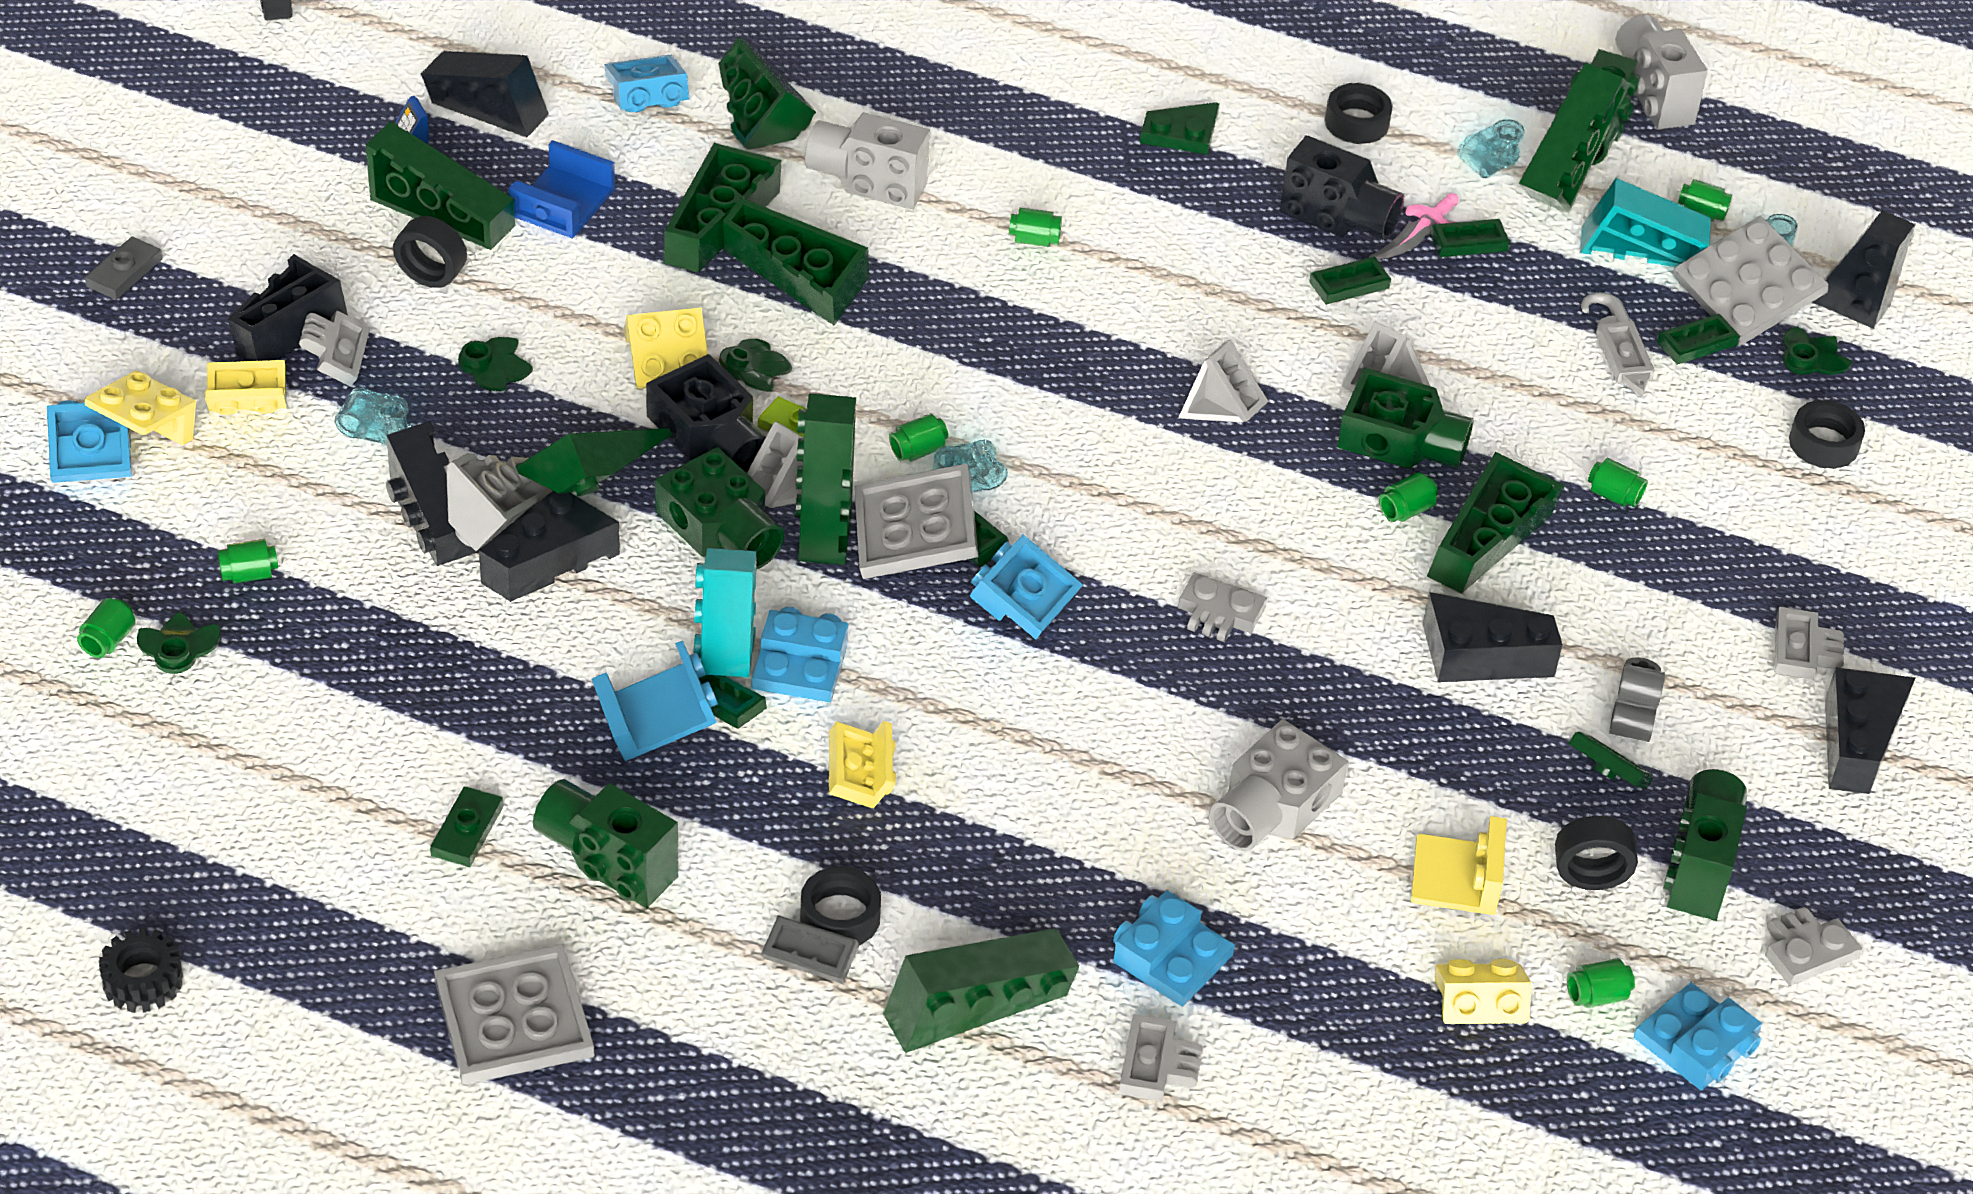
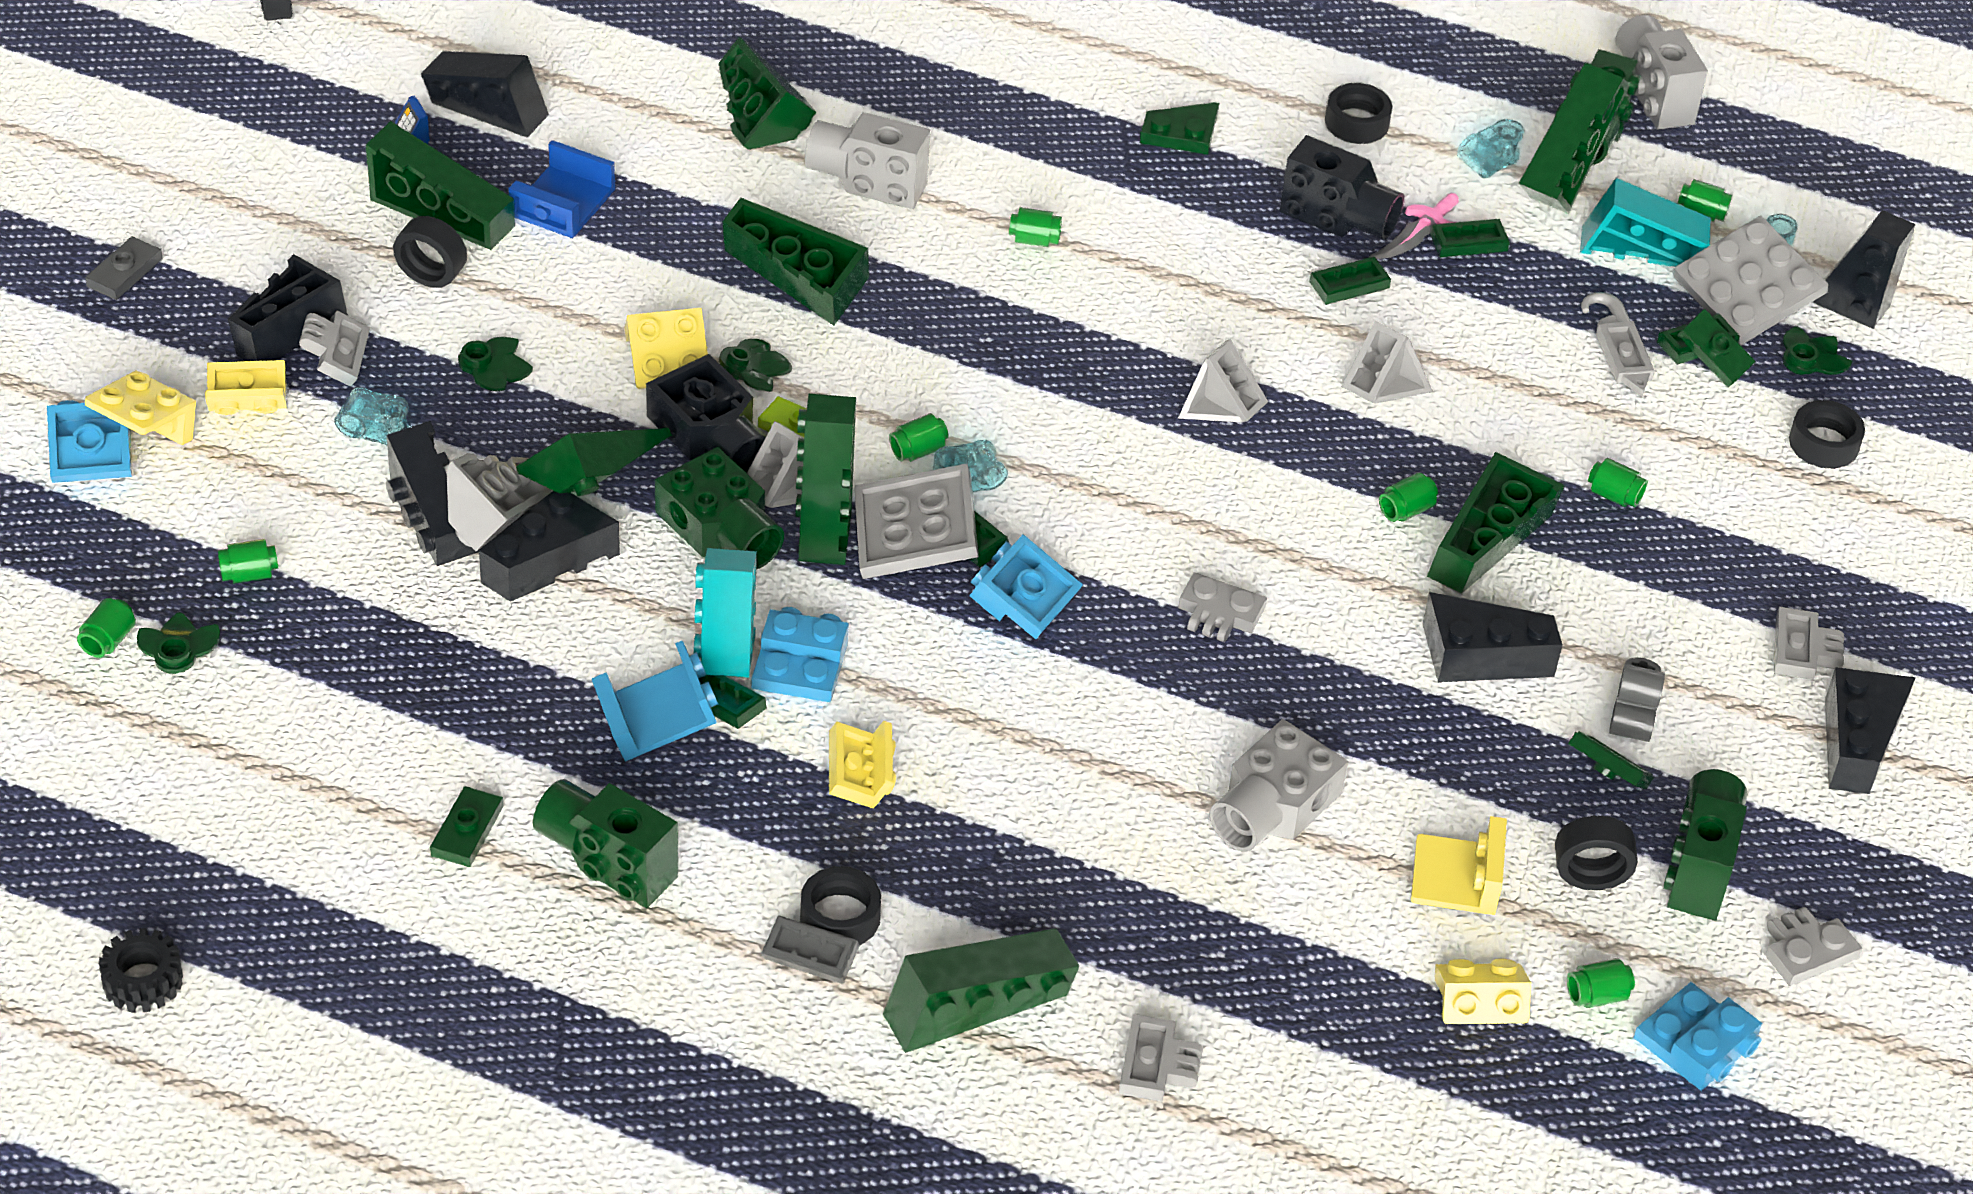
(513, 1014): light grey plate -> none
(647, 82): dark azure plate -> none
(725, 176): dark green wedge -> none
(1170, 948): dark azure plate -> none
(1402, 423): dark green brick -> none
(1716, 348): none -> dark green plate

